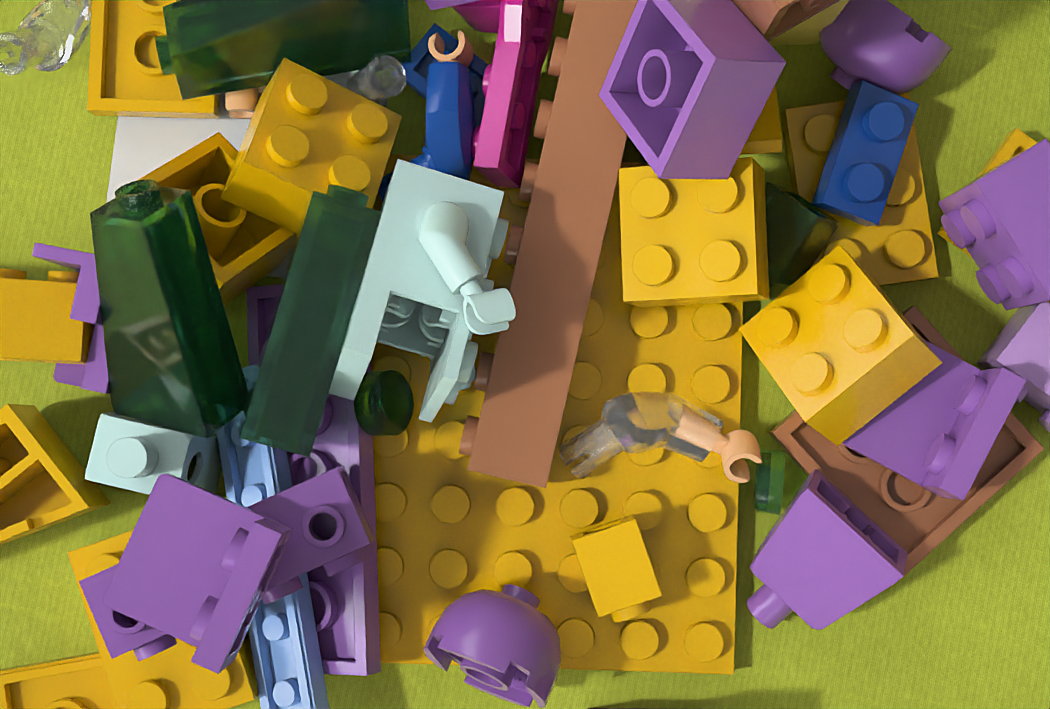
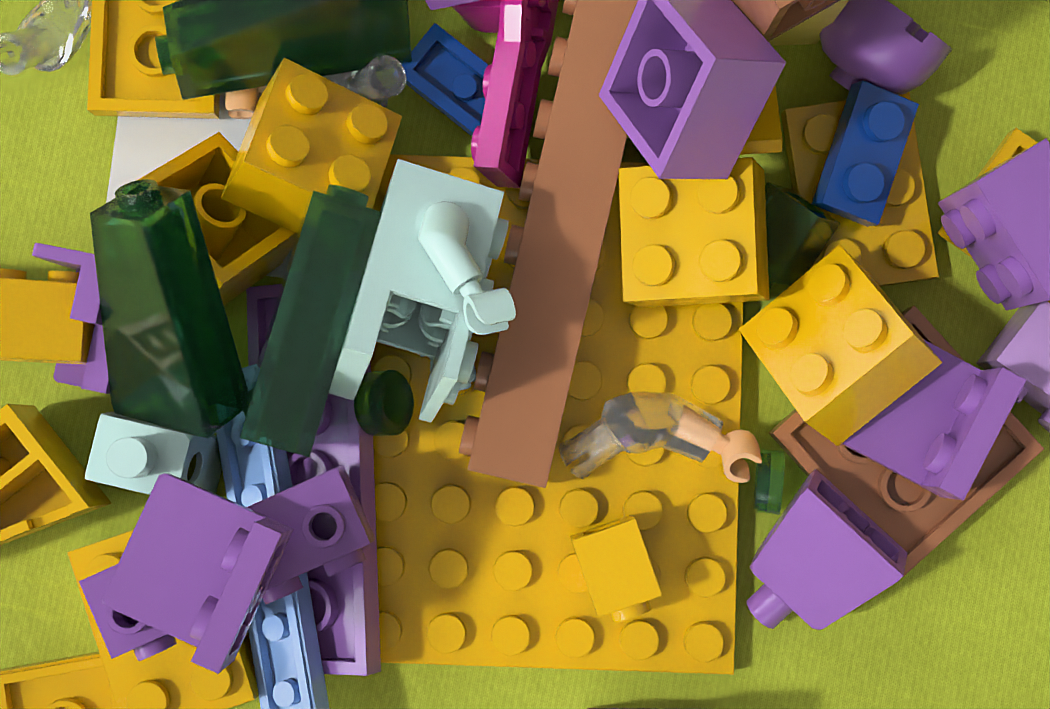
(448, 112): blue arm -> none
(499, 644): medium lavender cylinder -> none

